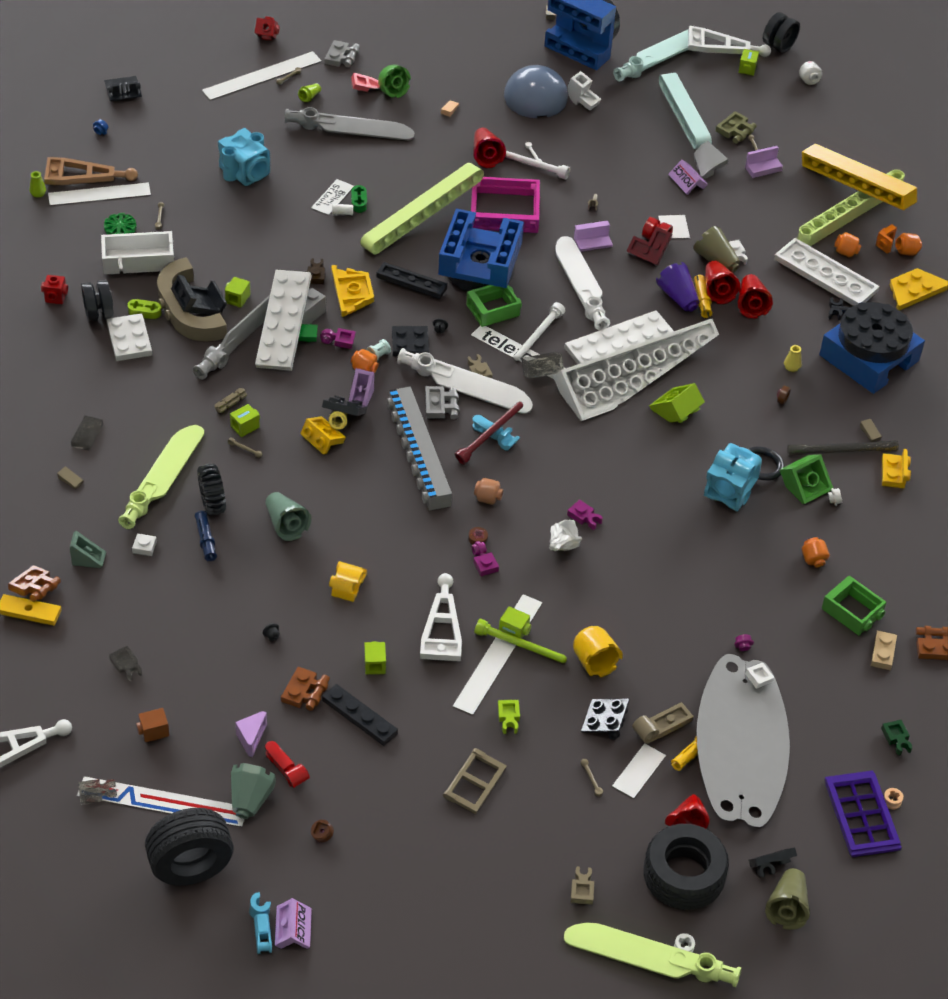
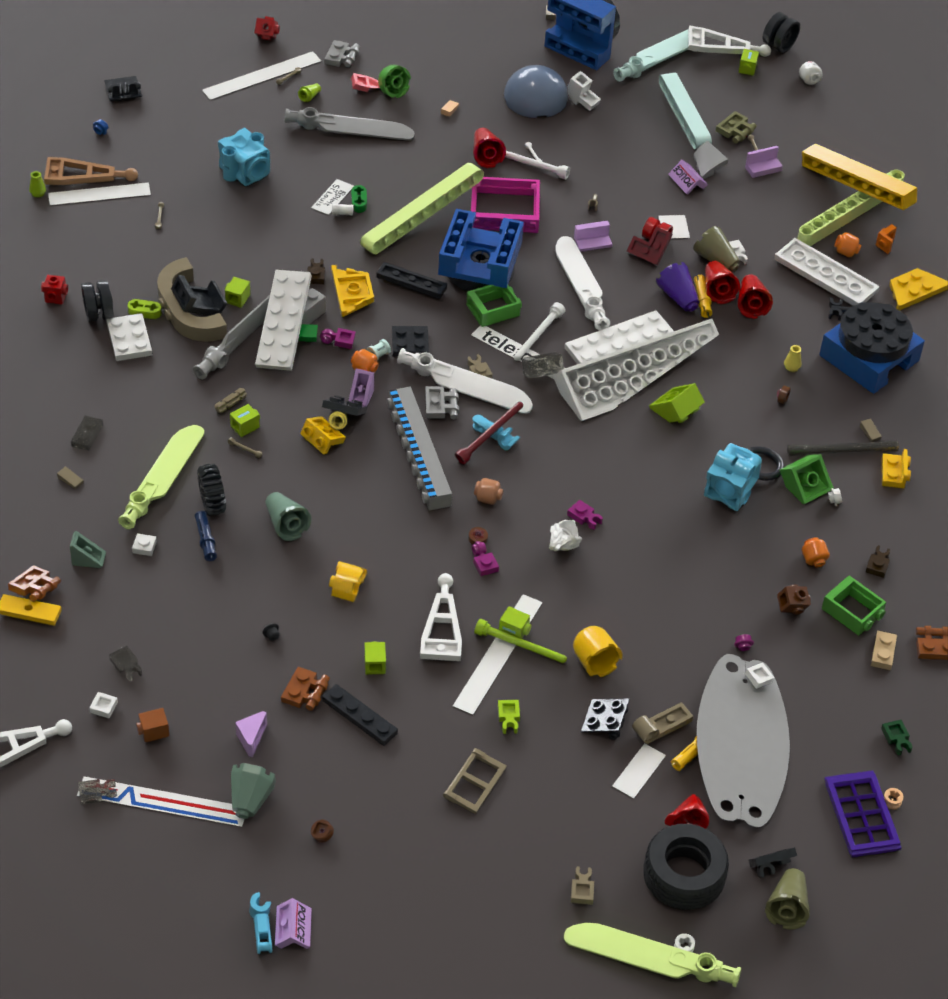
(103, 705): none -> white plate
(119, 226): green wheel -> none
(136, 252): white piece -> none
(189, 846): black tyre -> none
(293, 774): red piece -> none
(440, 325): black piece -> none
(598, 791): dark tan hinge -> none
(793, 599): none -> reddish brown brick
(878, 563): none -> dark brown plate
(908, 244): orange head -> none

